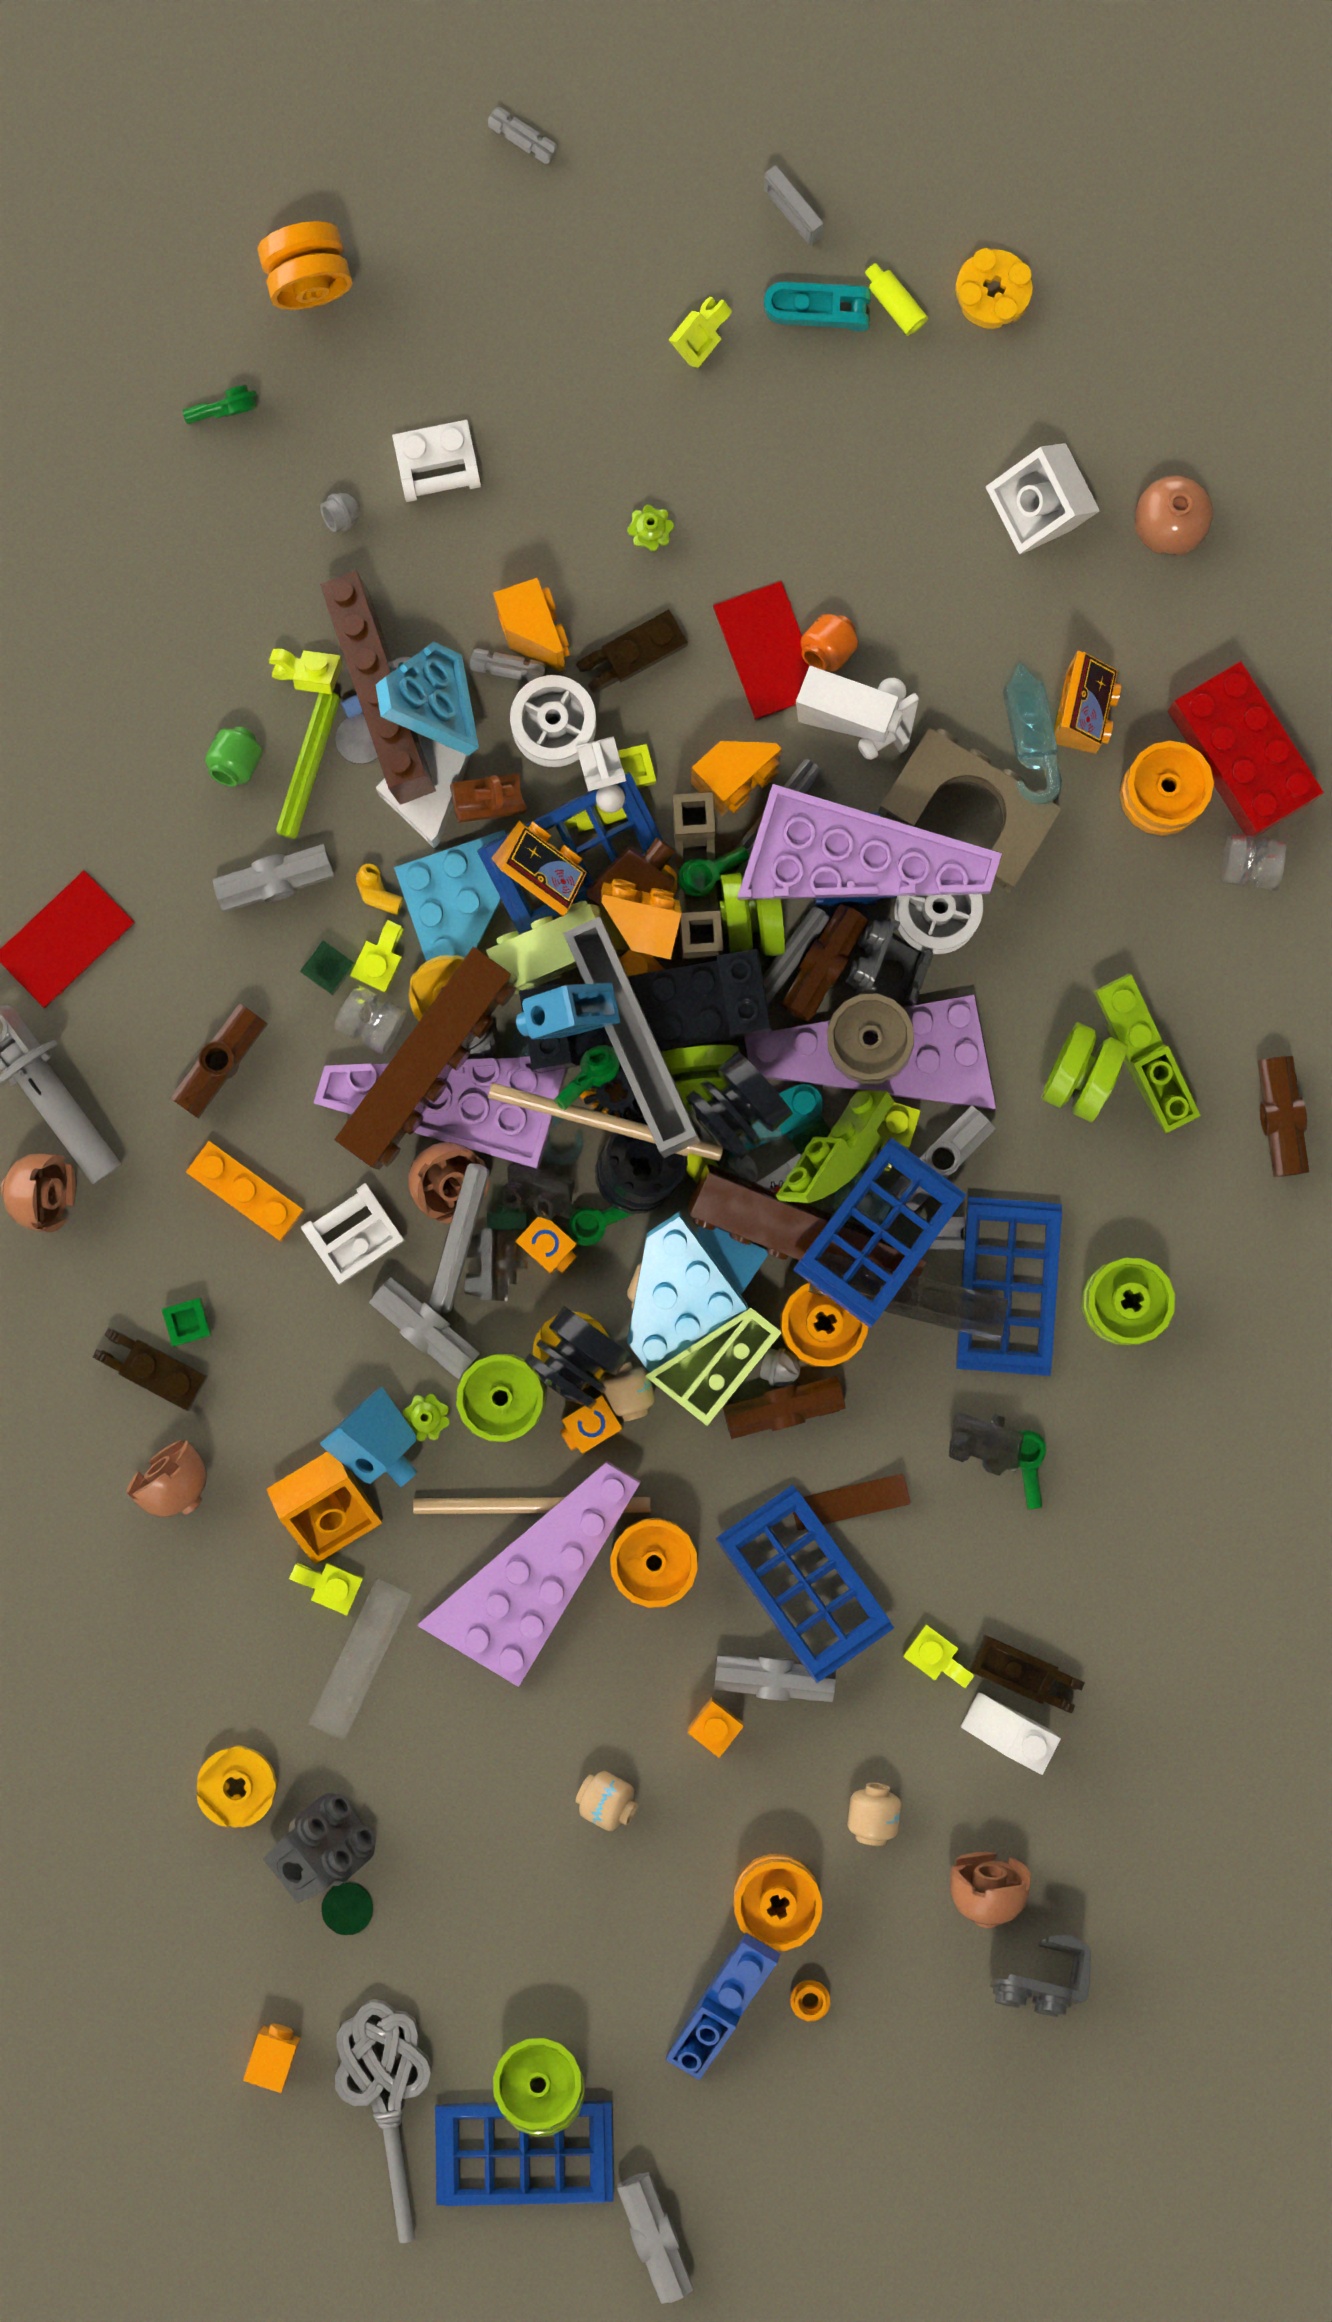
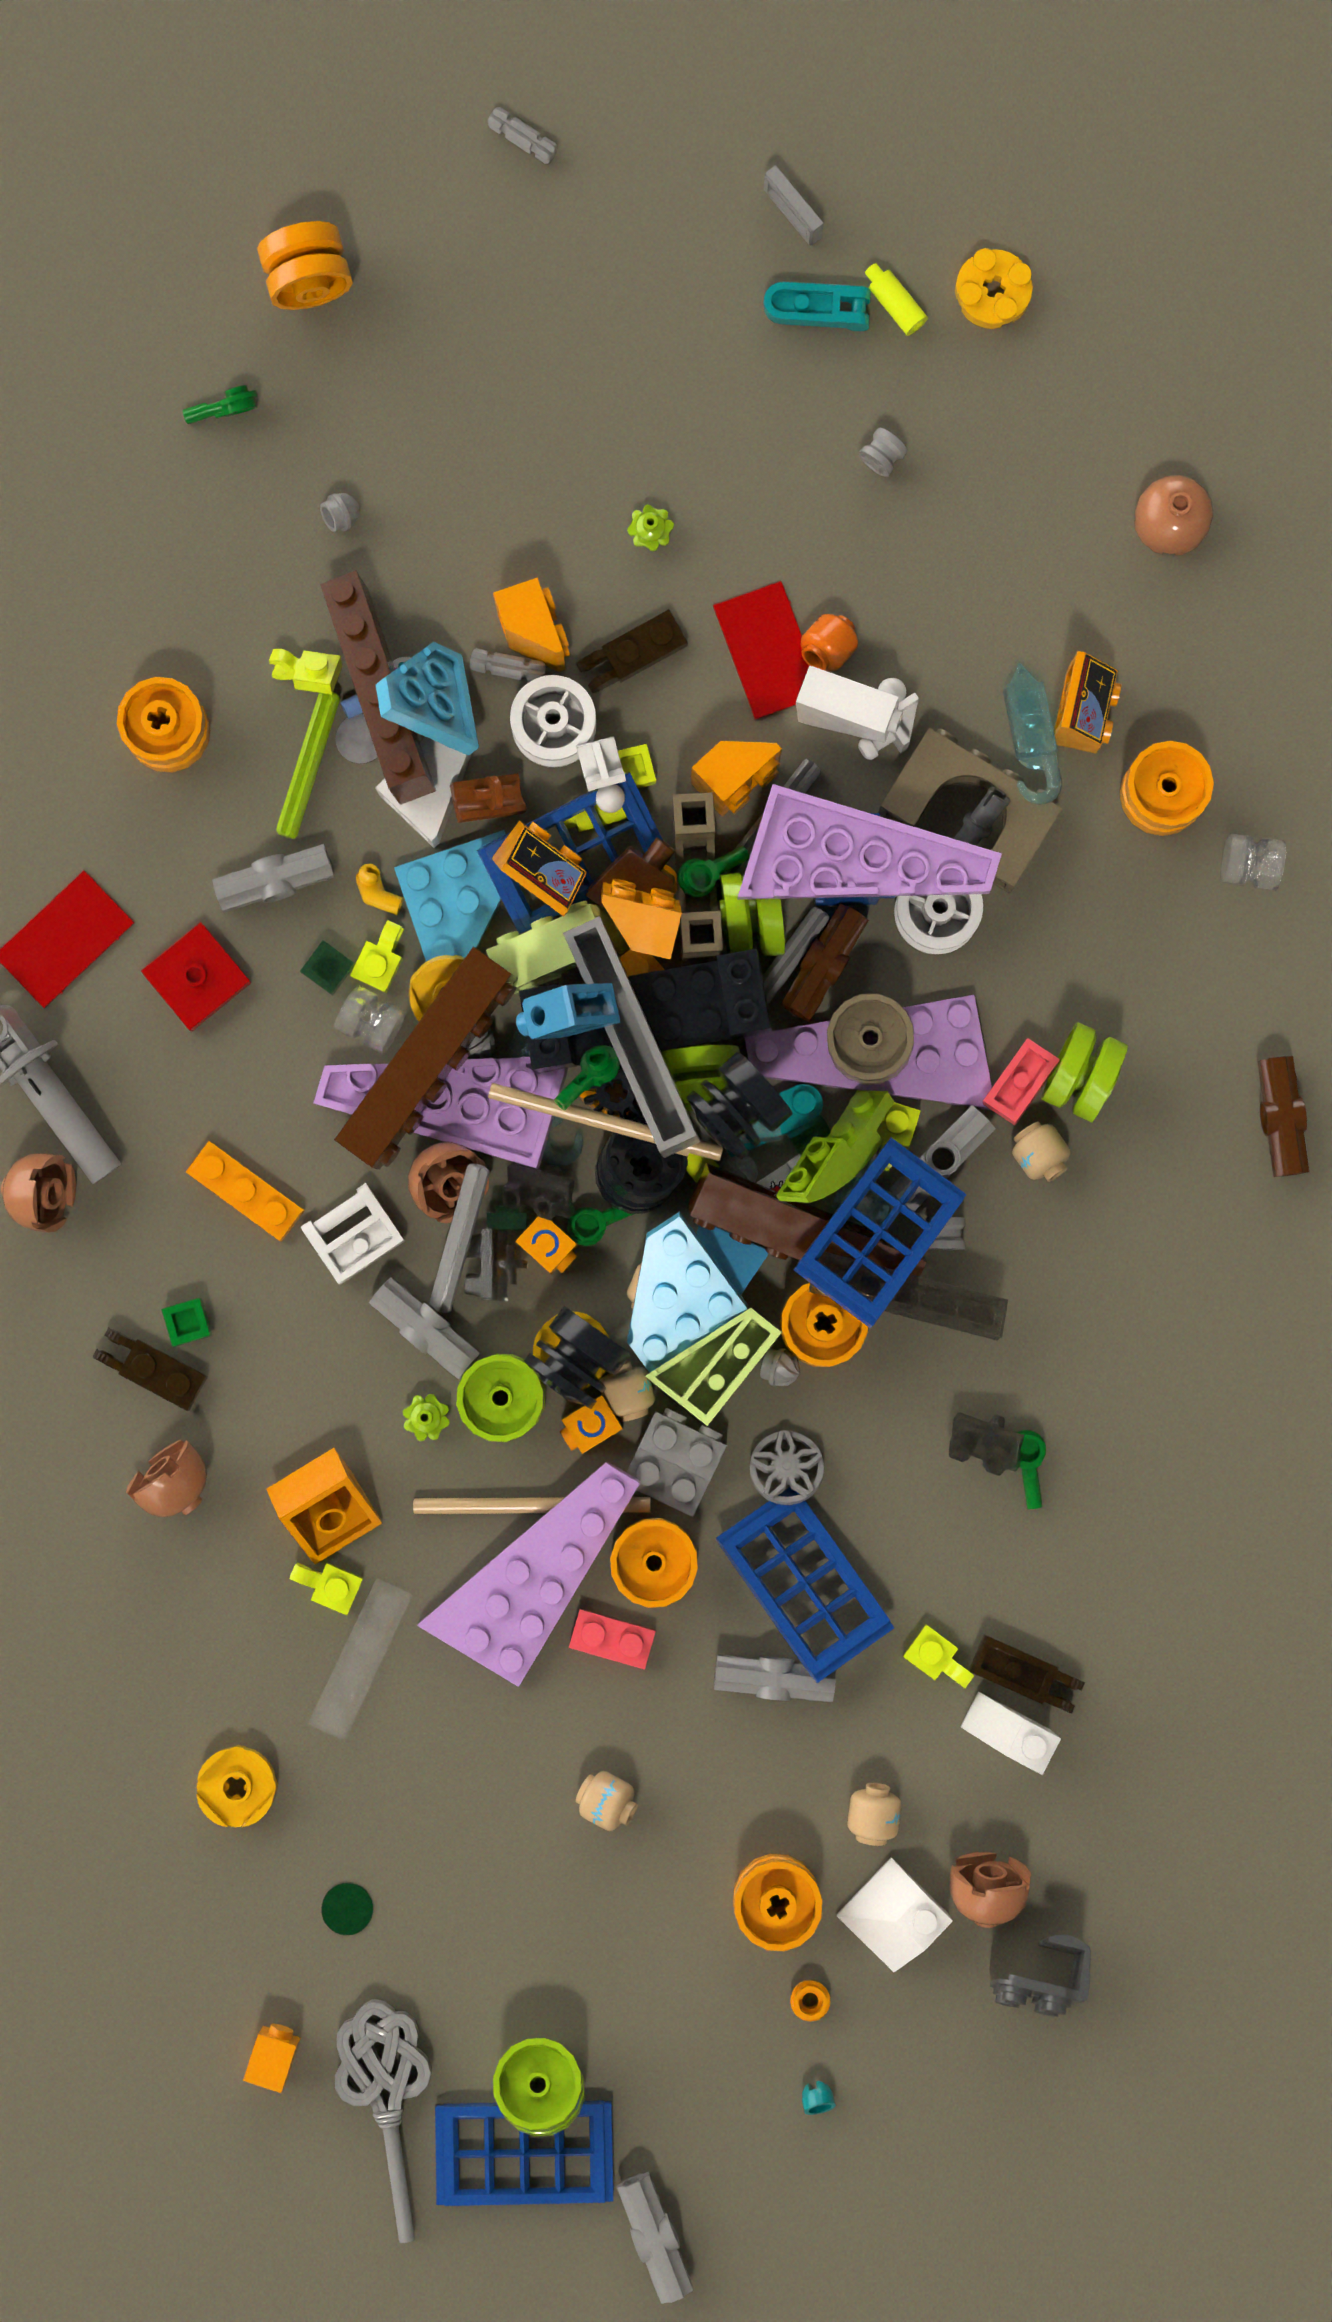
(173, 745): none -> light orange wheel
(196, 977): none -> red plate
(233, 756): bright green head -> none
(235, 1039): reddish brown piece -> none
(327, 1845): dark grey piece -> none
(374, 1440): dark azure torso -> none
(435, 449): white plate -> none
(612, 1639): none -> coral plate
(676, 1461): none -> light grey plate
(698, 334): neon yellow plate -> none
(715, 1727): light orange brick -> none
(722, 2006): blue slope -> none
(784, 1407): reddish brown piece -> none
(786, 1467): none -> light grey wheel
(817, 2100): none -> teal hinge
(857, 1500): reddish brown sticker -> none
(880, 948): dark grey piece -> none
(883, 452): none -> light grey wheel
(894, 1916): none -> white slope
(980, 821): none -> dark grey pin
(1012, 1212): blue piece -> none
(1021, 1081): none -> coral plate
(1041, 1151): none -> tan head
(1042, 497): white slope -> none
(1147, 1056): lime slope -> none
(1151, 1298): lime wheel -> none
(1247, 750): red brick -> none

